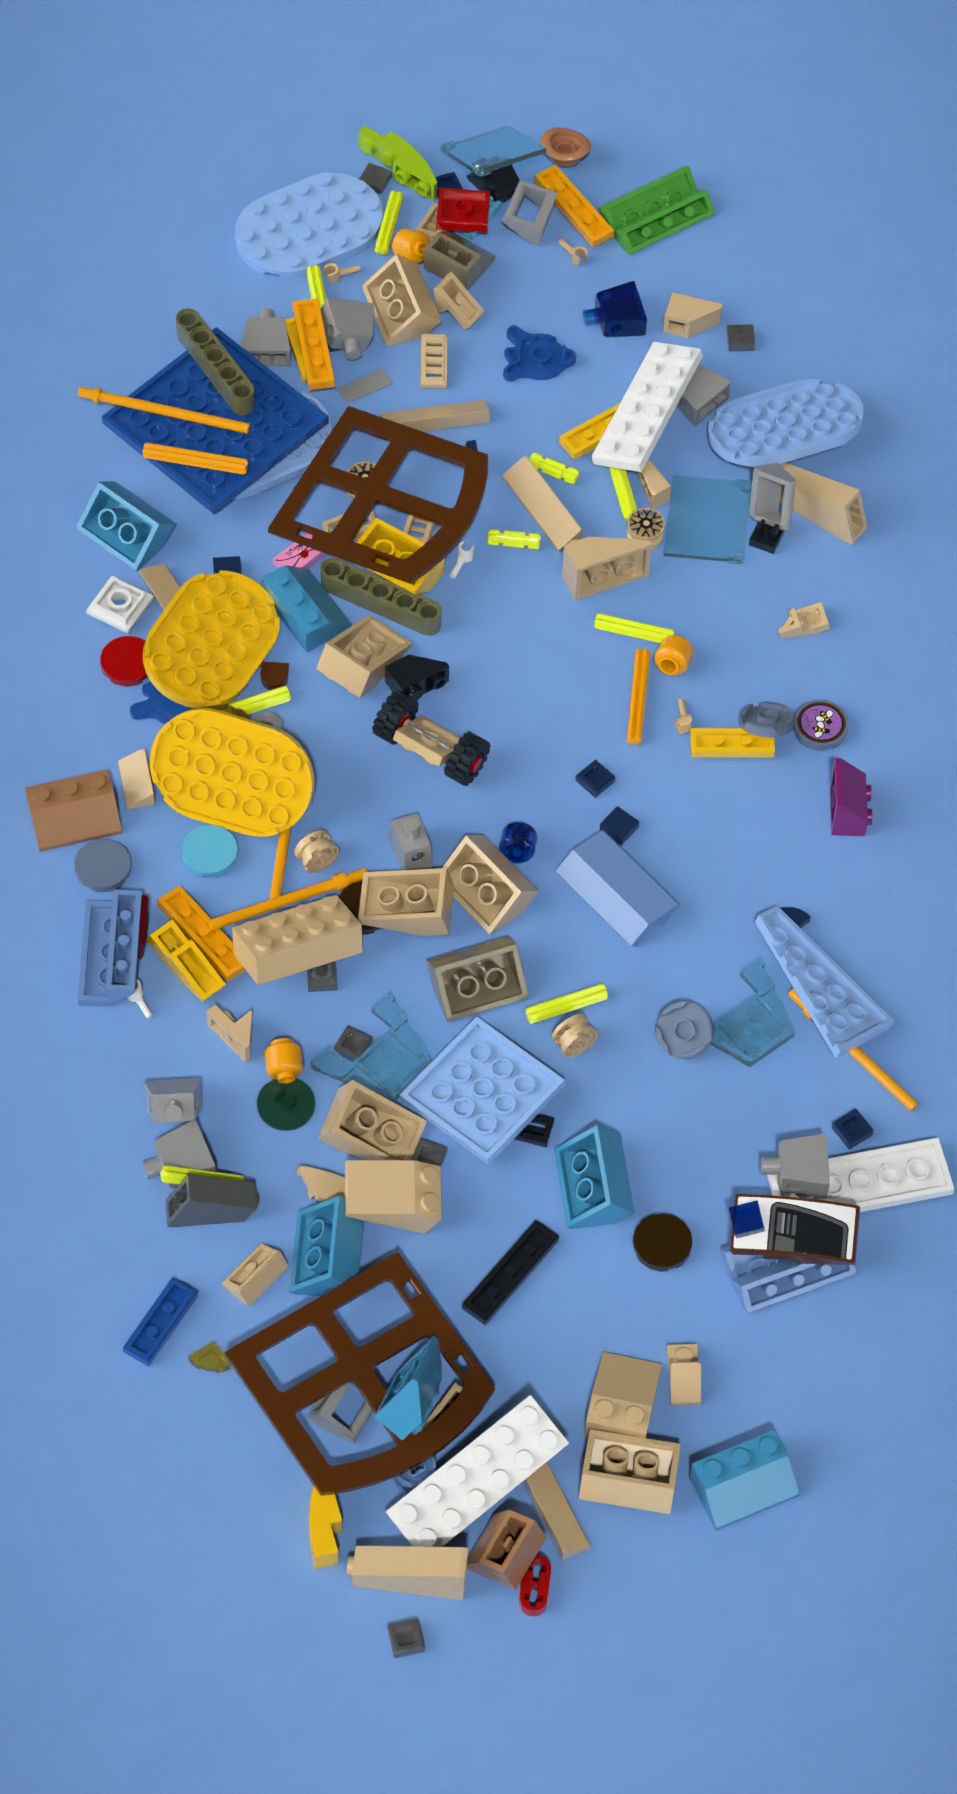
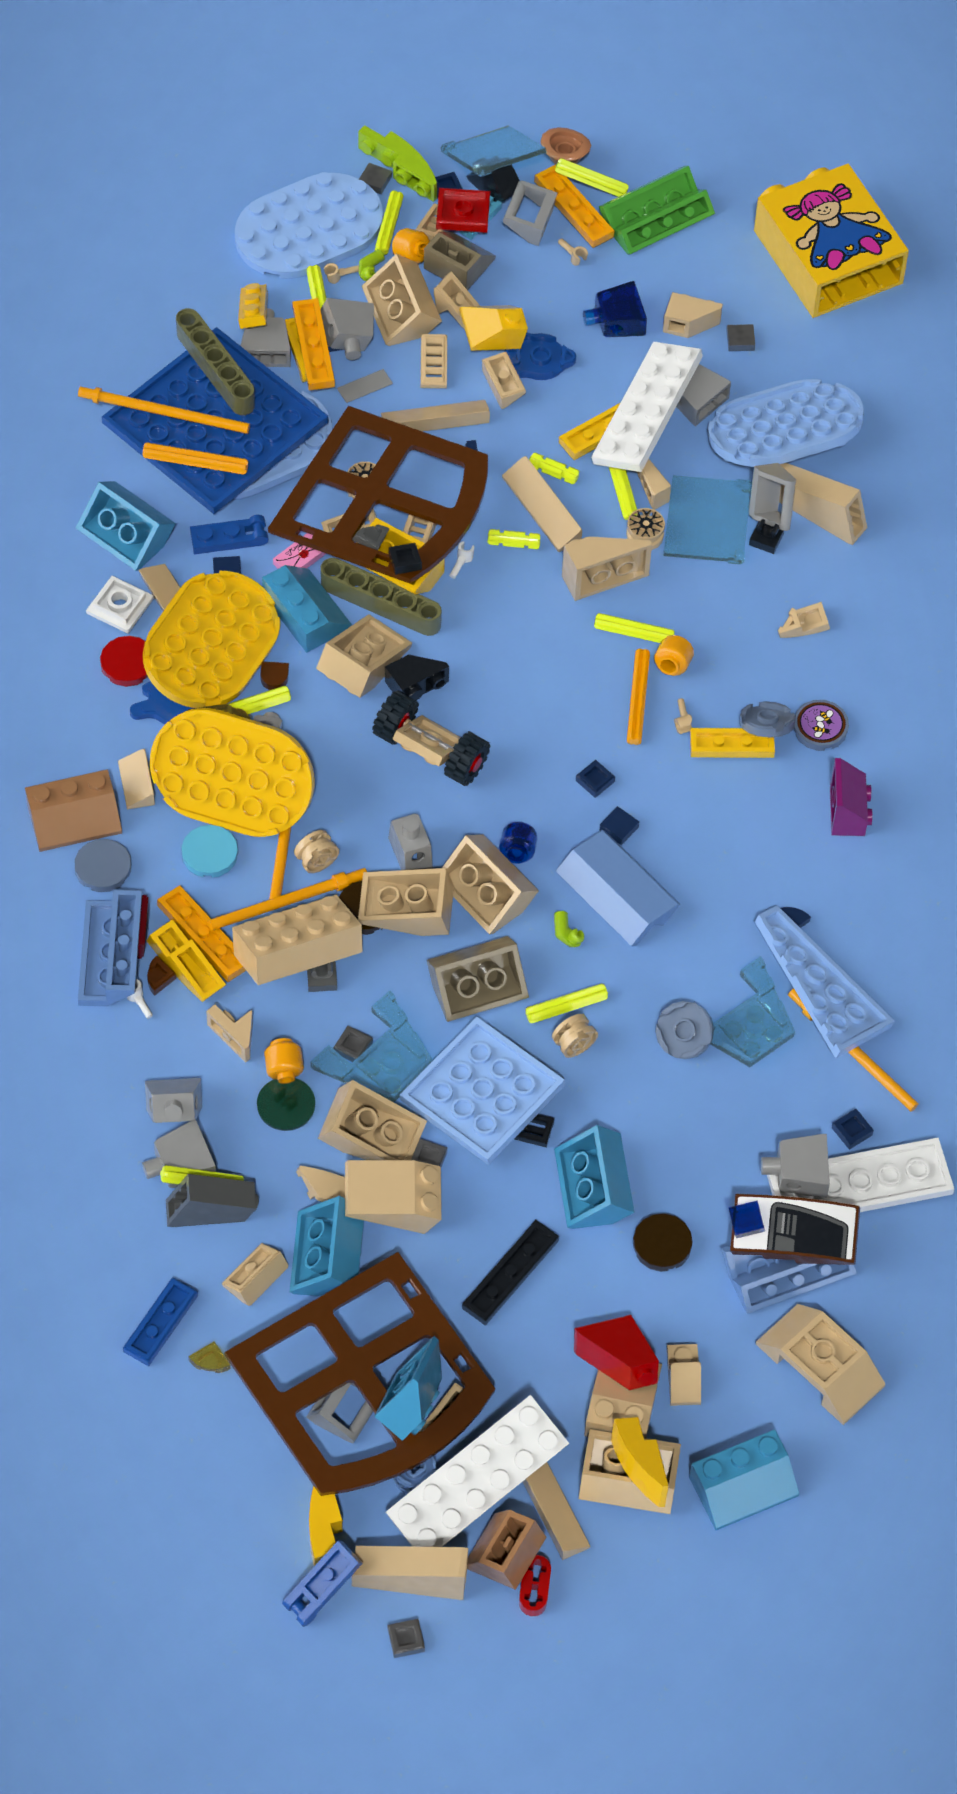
(159, 975): none -> reddish brown tile
(229, 535): none -> blue plate
(253, 305): none -> yellow plate
(322, 1582): none -> plate
(367, 264): none -> lime arm
(371, 536): none -> dark grey tile
(405, 558): none -> black plate
(494, 327): none -> yellow slope
(502, 379): none -> tan slope
(570, 937): none -> lime arm
(591, 177): none -> neon yellow axle
(618, 1351): none -> red slope
(640, 1459): none -> yellow slope
(825, 1358): none -> tan slope
(830, 239): none -> yellow brick

